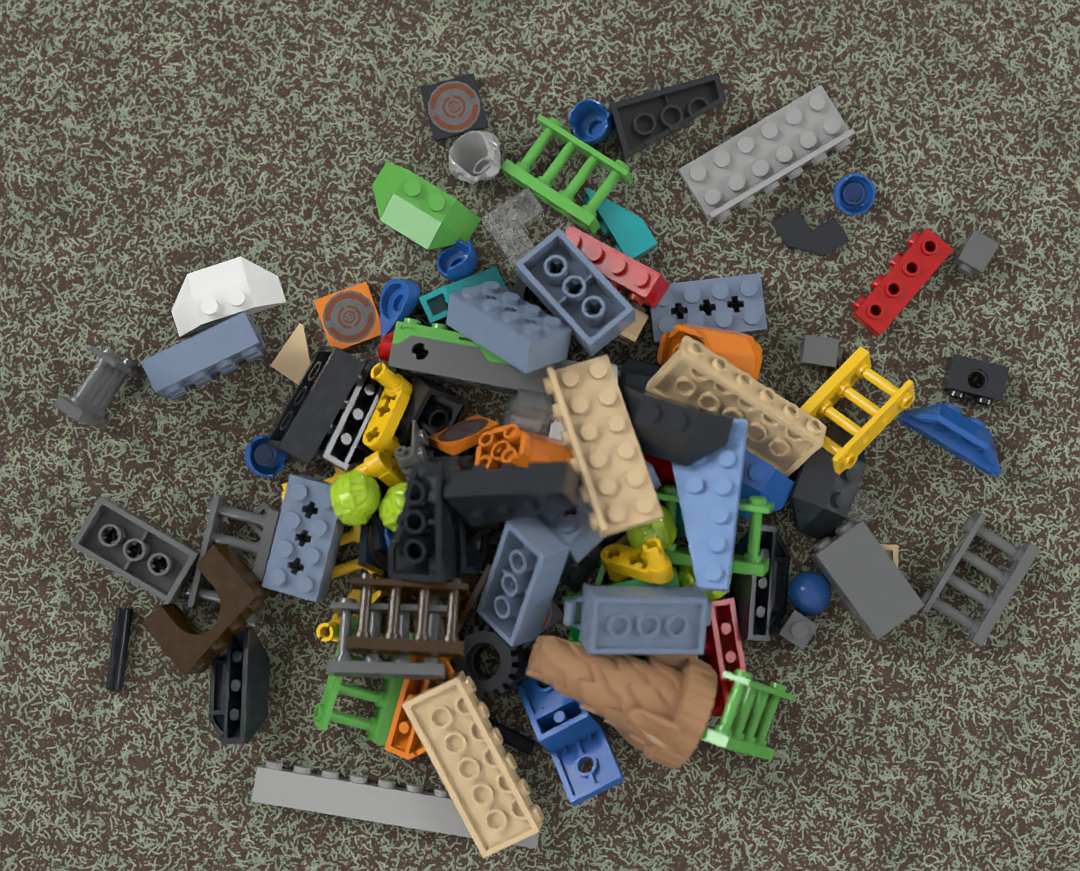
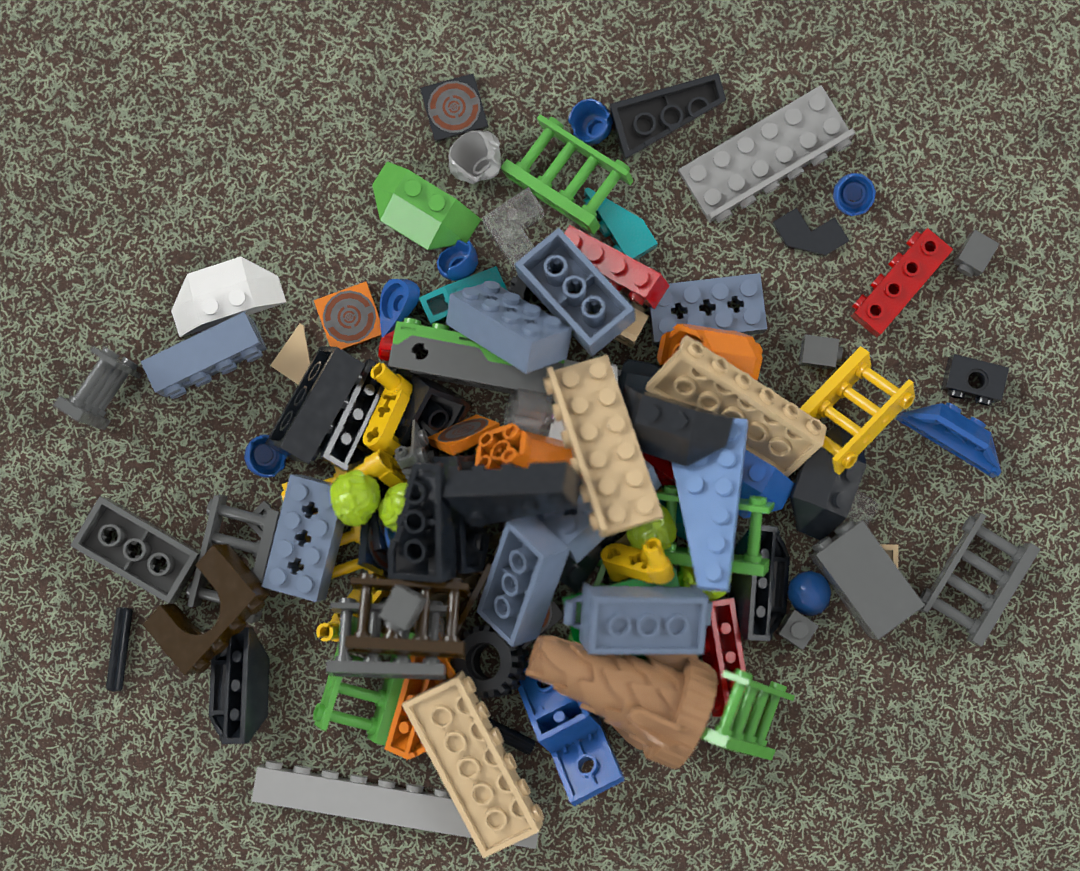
(402, 608): none -> dark grey brick

